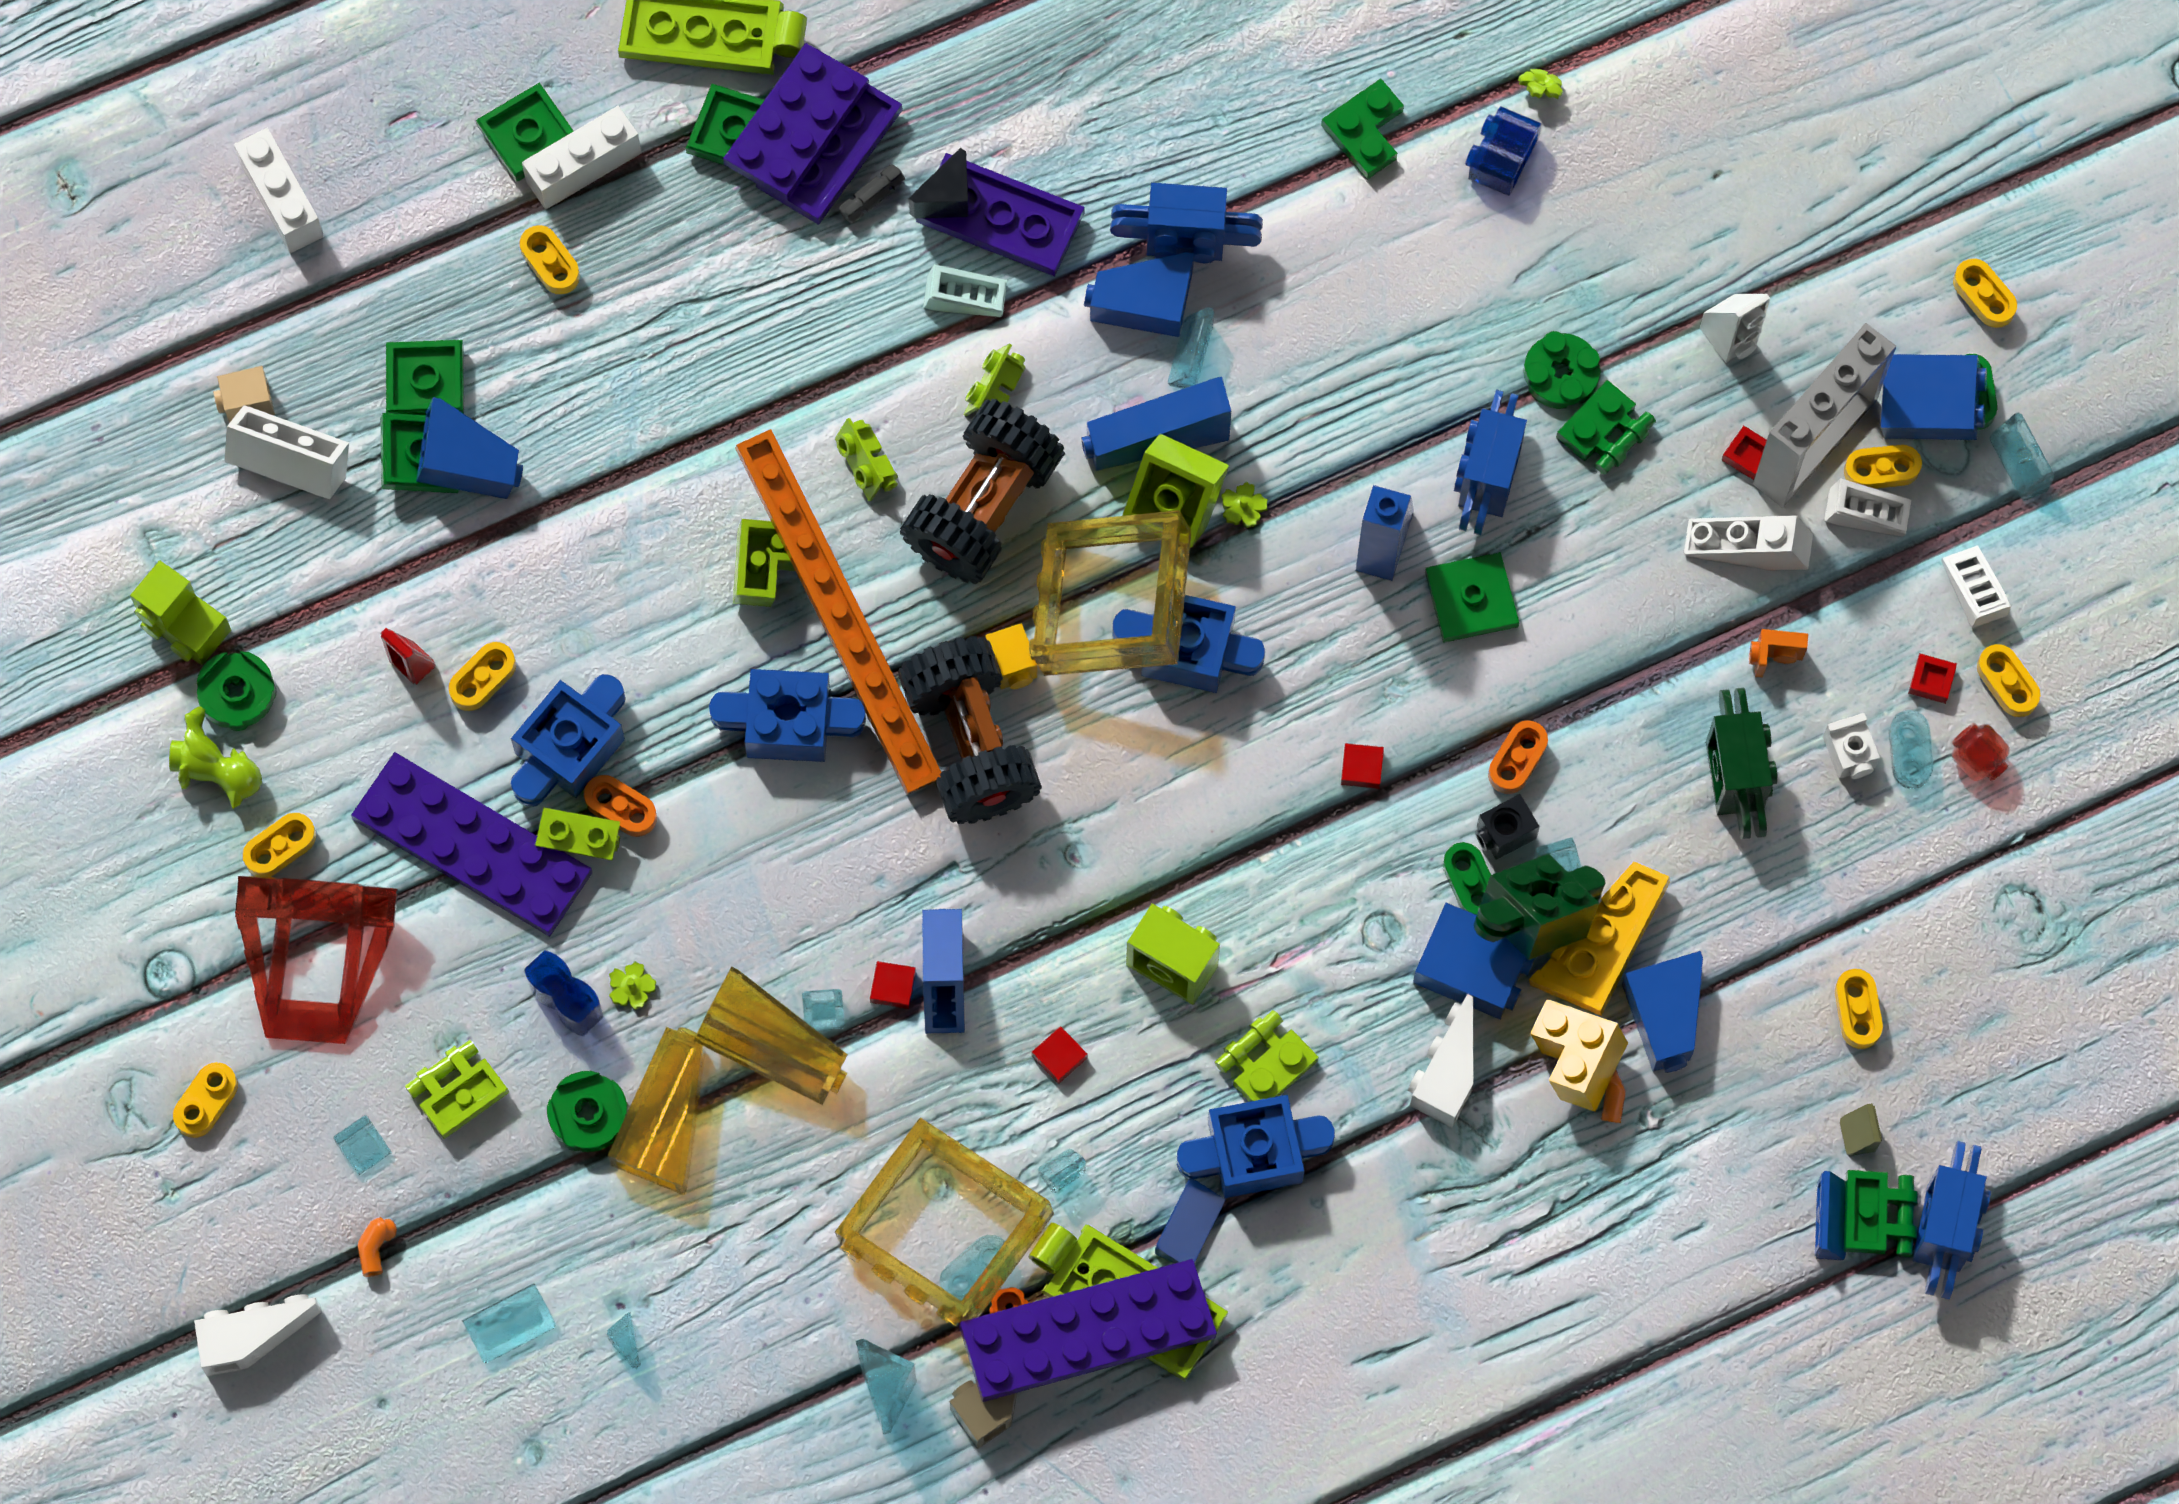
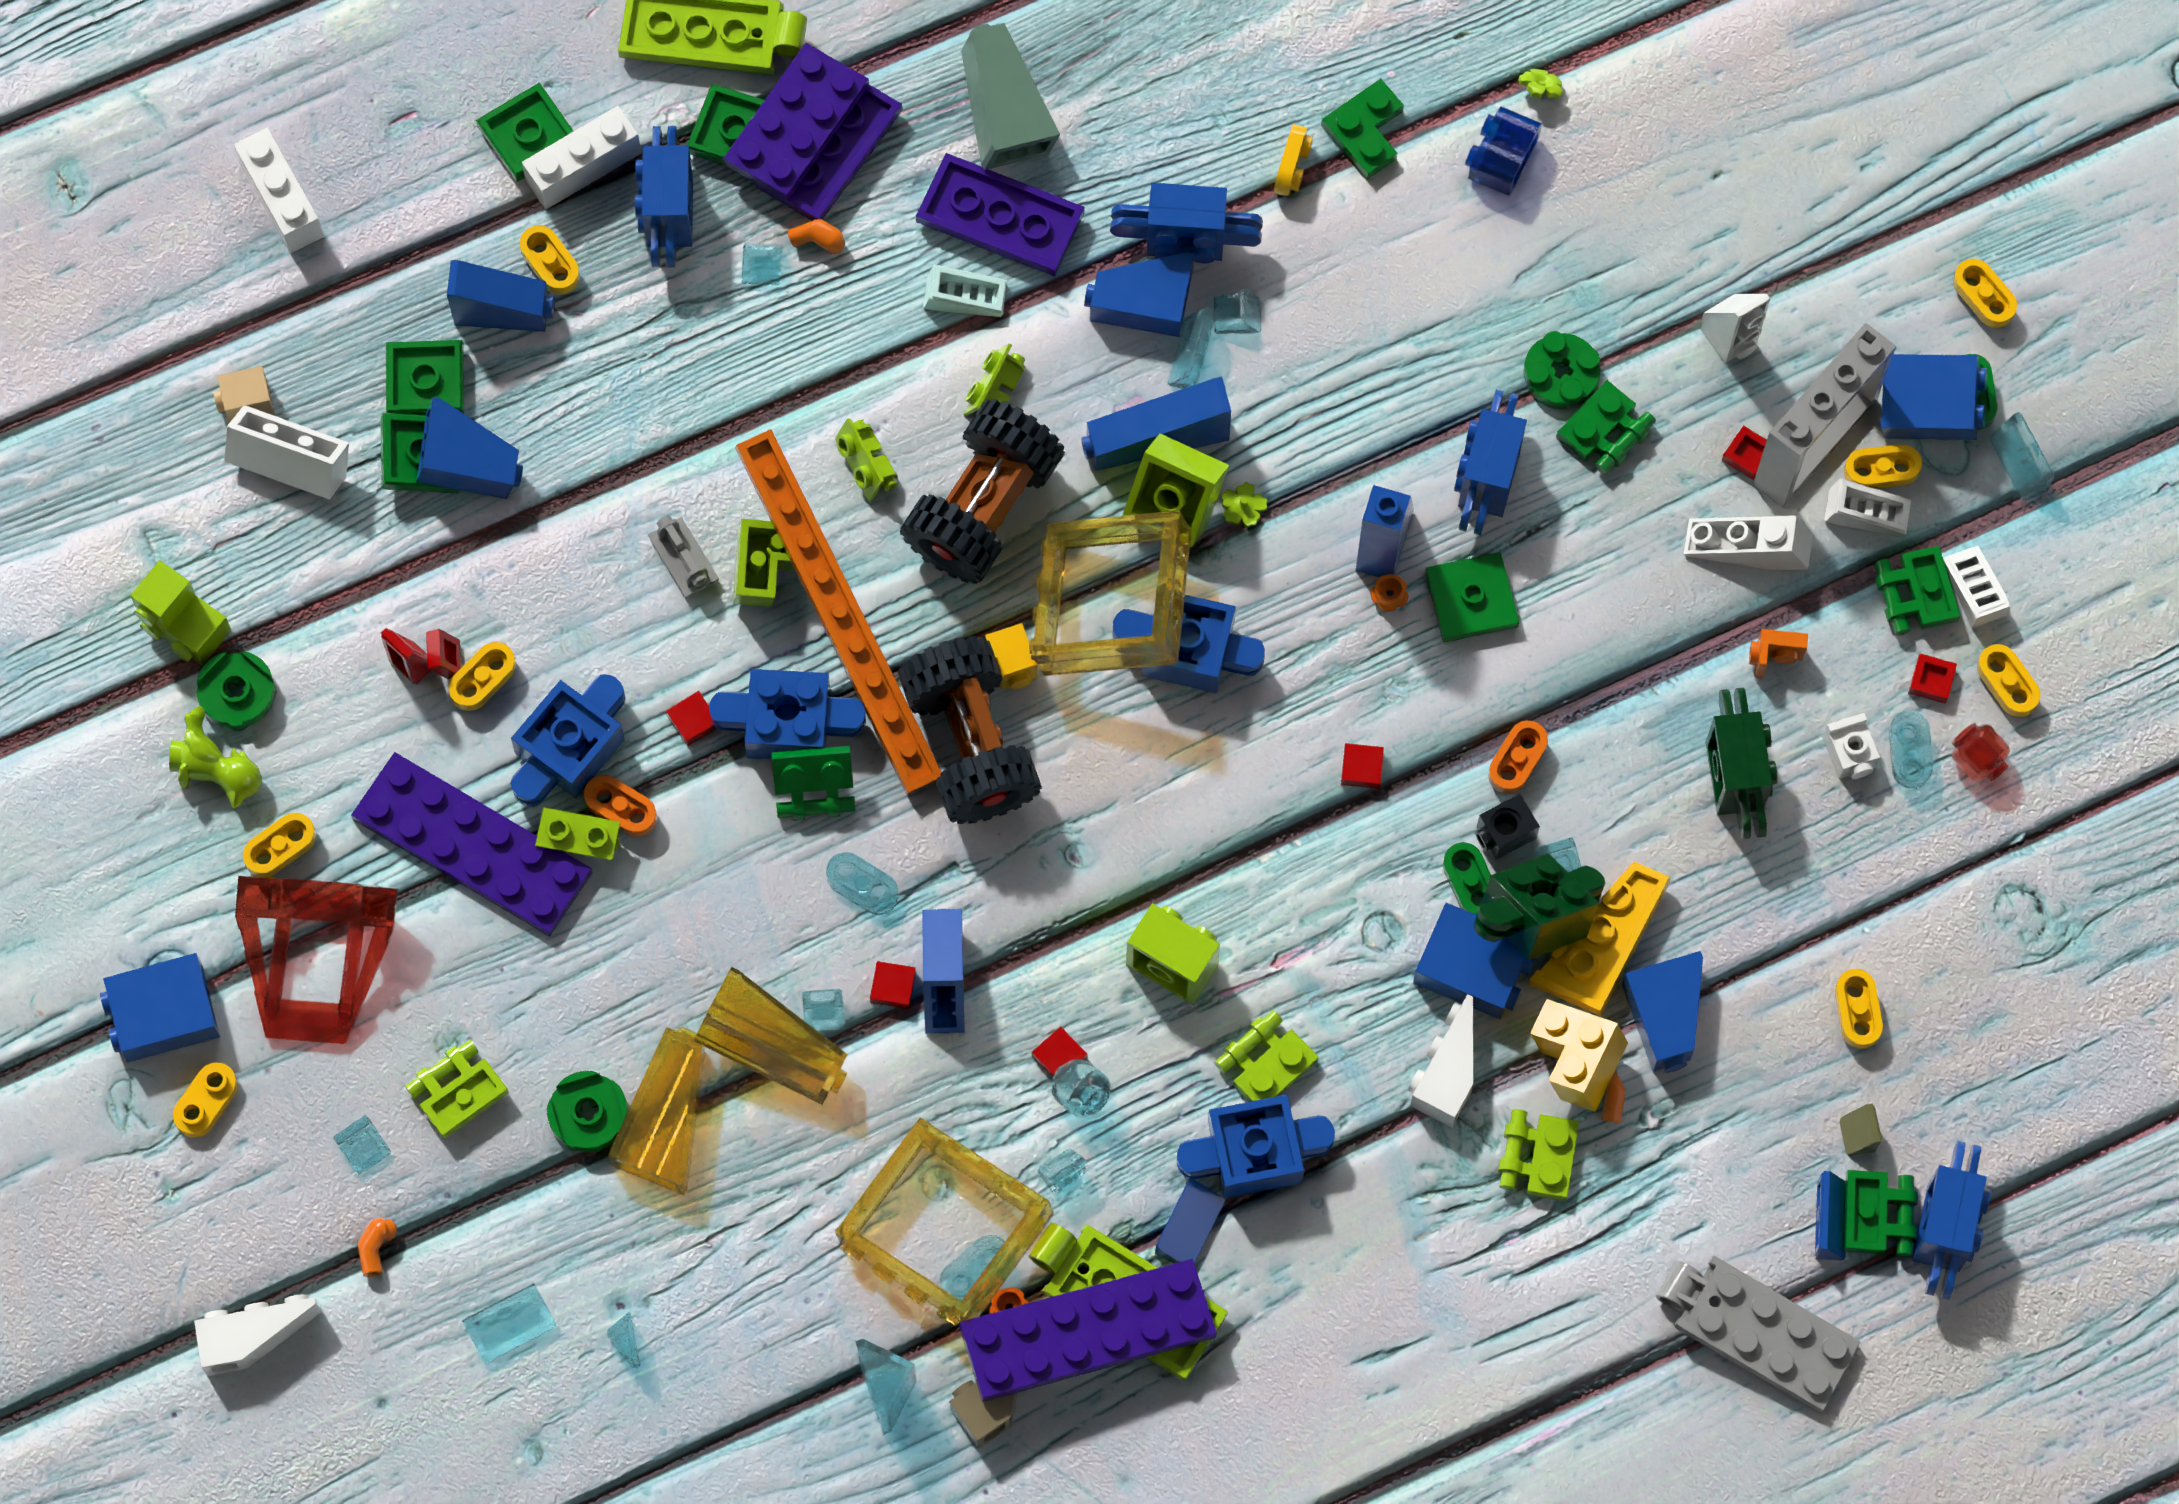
(159, 1008): none -> blue brick
(443, 653): none -> red tile
(497, 298): none -> blue slope
(557, 989): clear blue brick -> none
(631, 986): lime plant -> none
(665, 196): none -> blue brick
(682, 555): none -> light grey hinge
(691, 718): none -> red tile
(761, 263): none -> clear light blue slope
(813, 771): none -> green plate
(819, 232): none -> orange arm
(860, 882): none -> clear light blue plate
(872, 194): dark grey axle -> none
(944, 192): black slope -> none
(1004, 100): none -> sand green slope
(1080, 1088): none -> clear light blue head
(1237, 313): none -> clear light blue slope
(1289, 175): none -> yellow plate
(1394, 584): none -> orange plate
(1551, 1159): none -> lime plate
(1759, 1330): none -> light grey hinge
(1928, 586): none -> green plate

